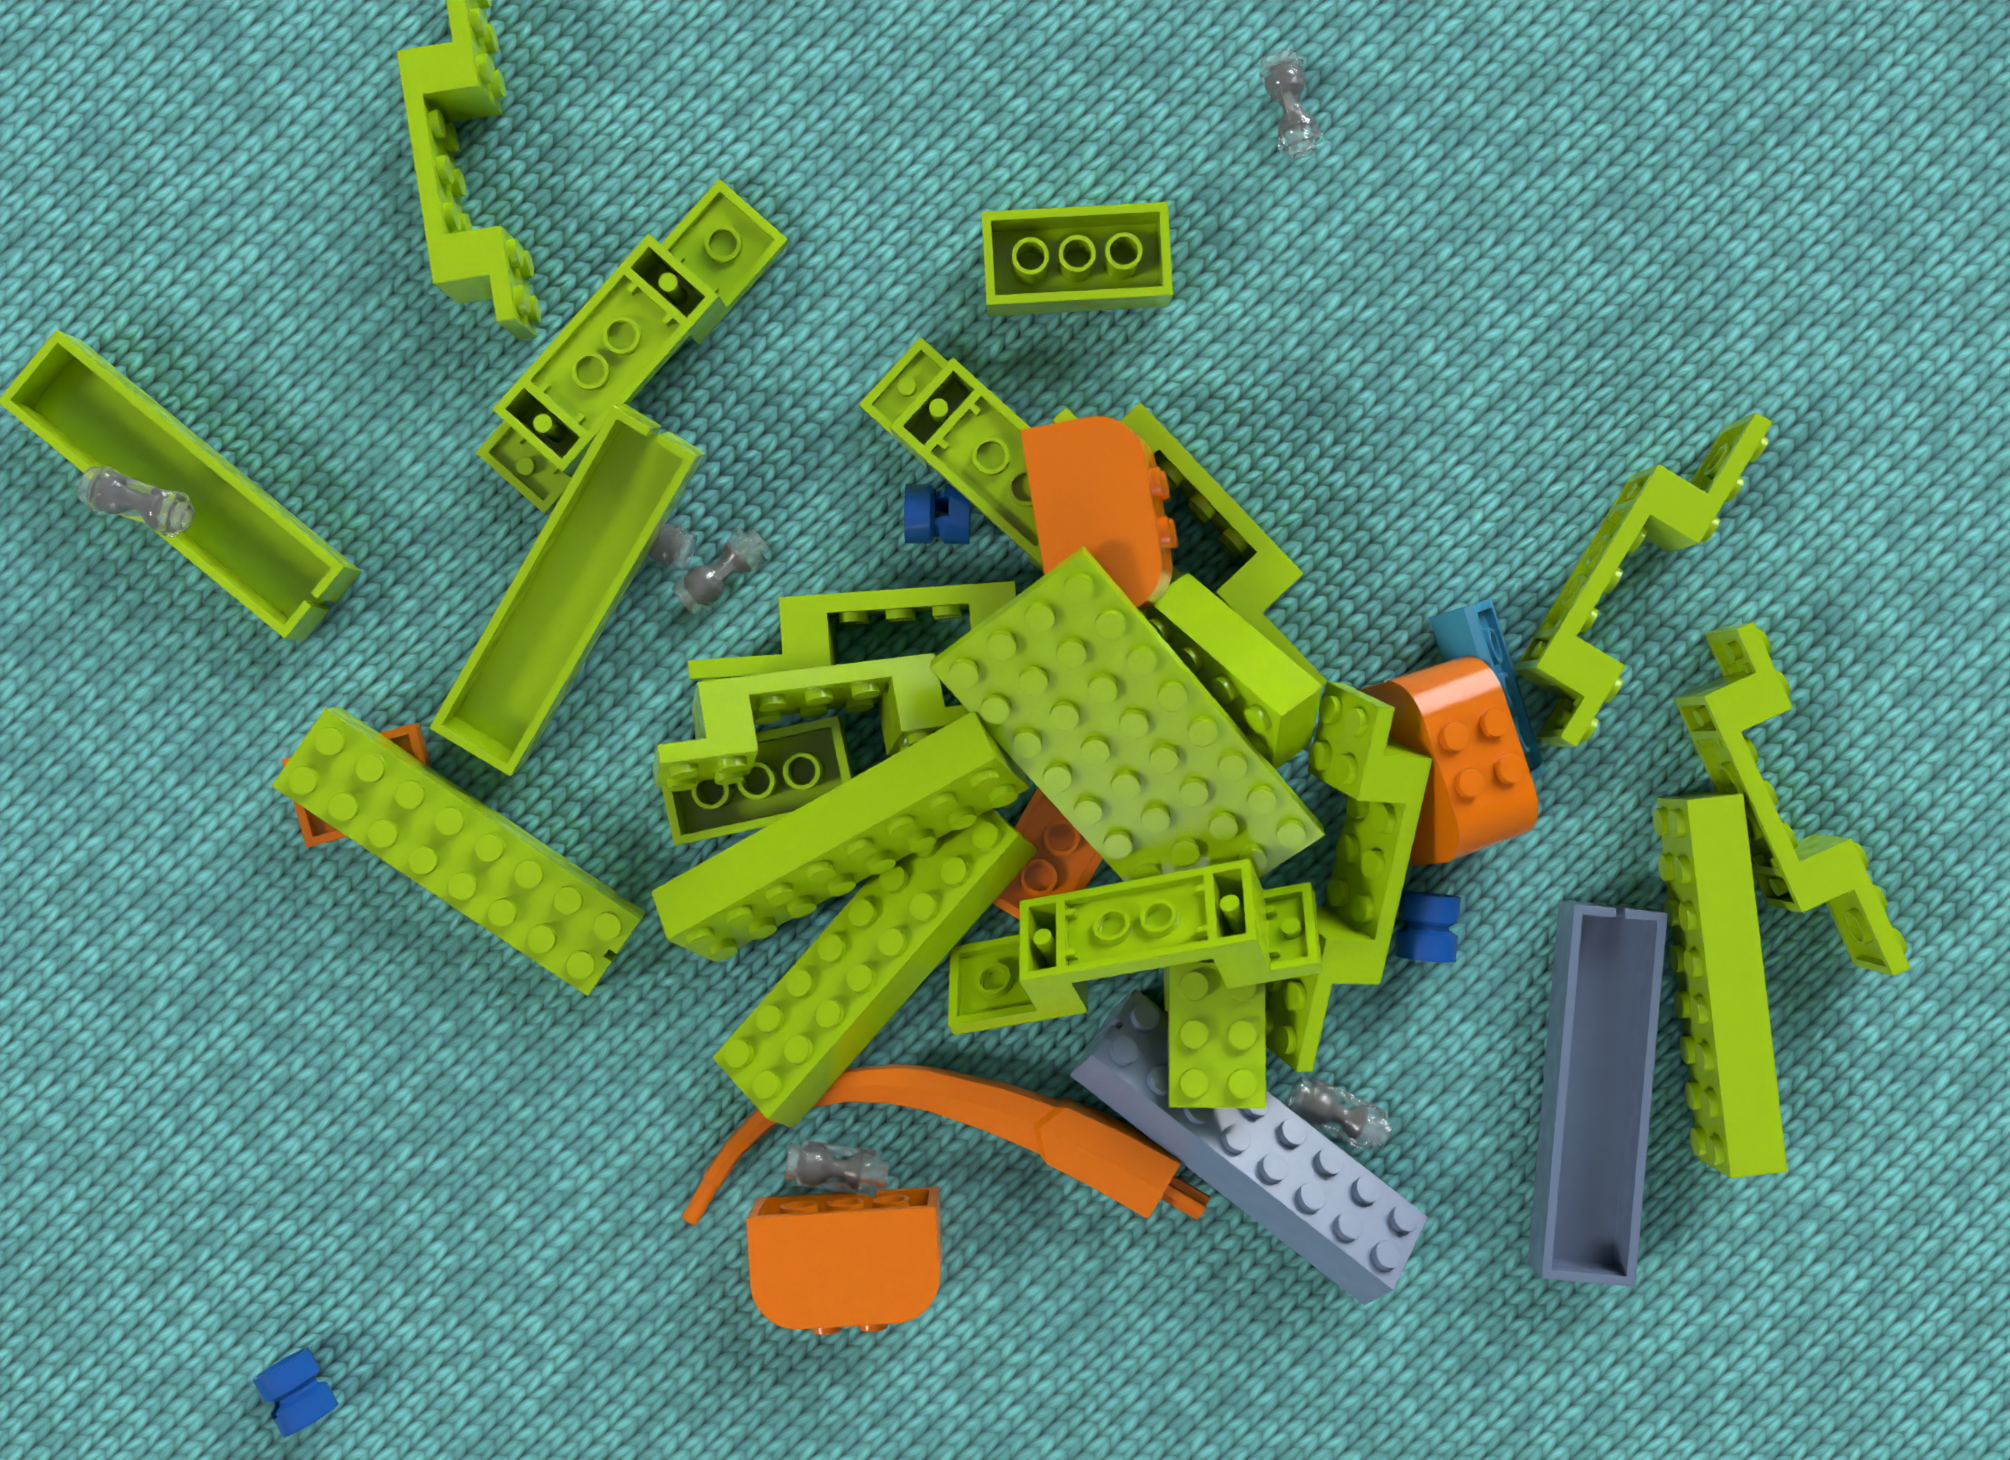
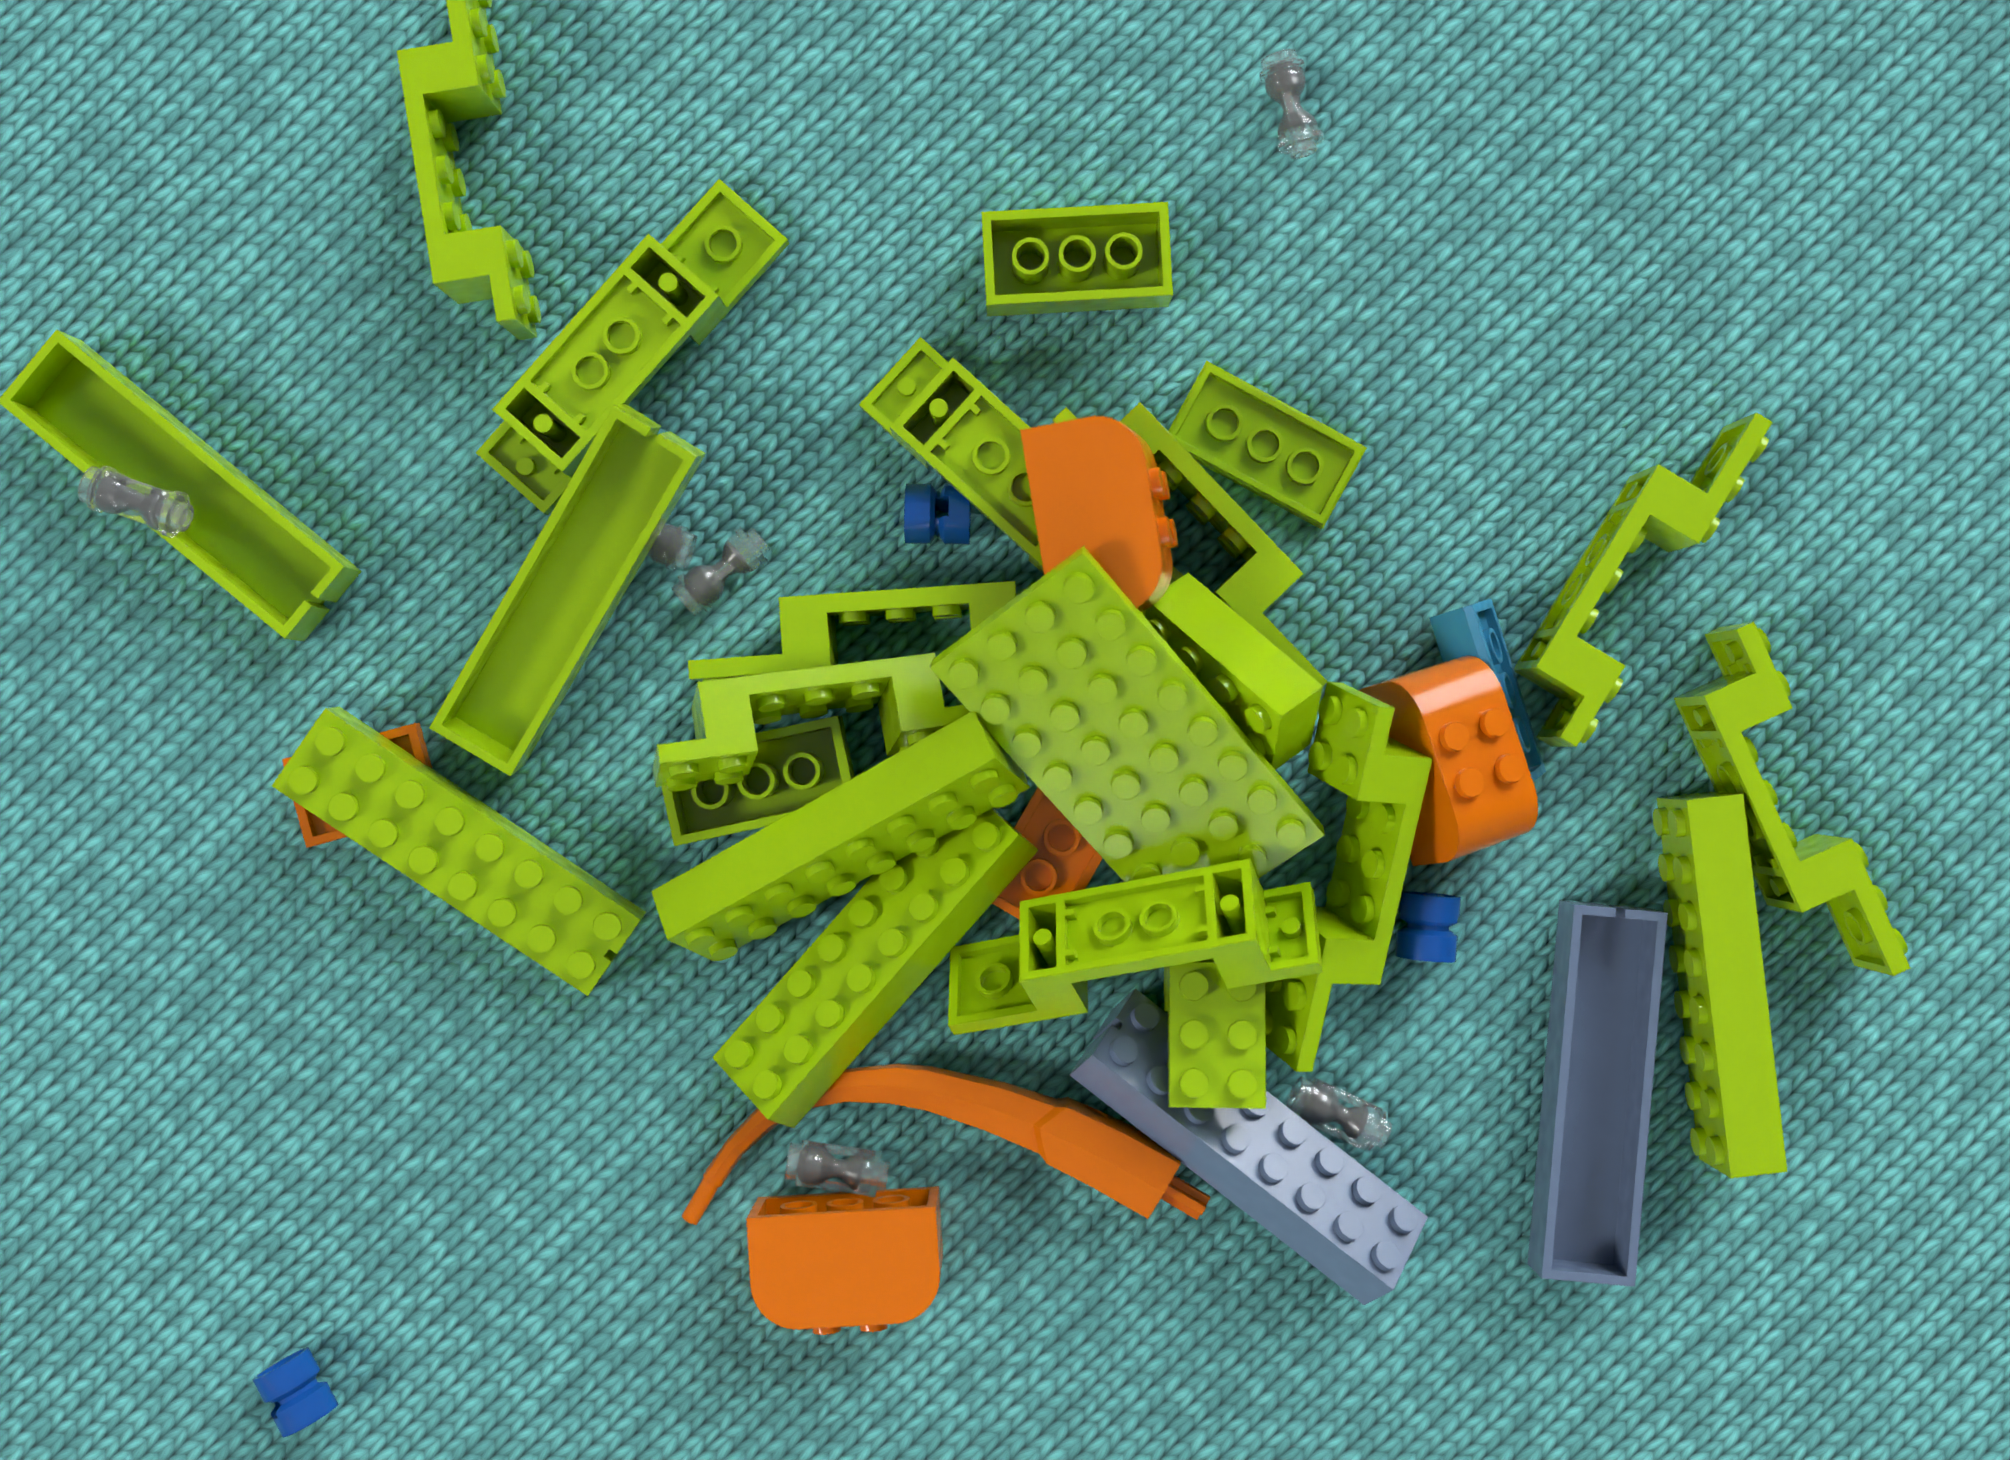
(1265, 445): none -> lime tile

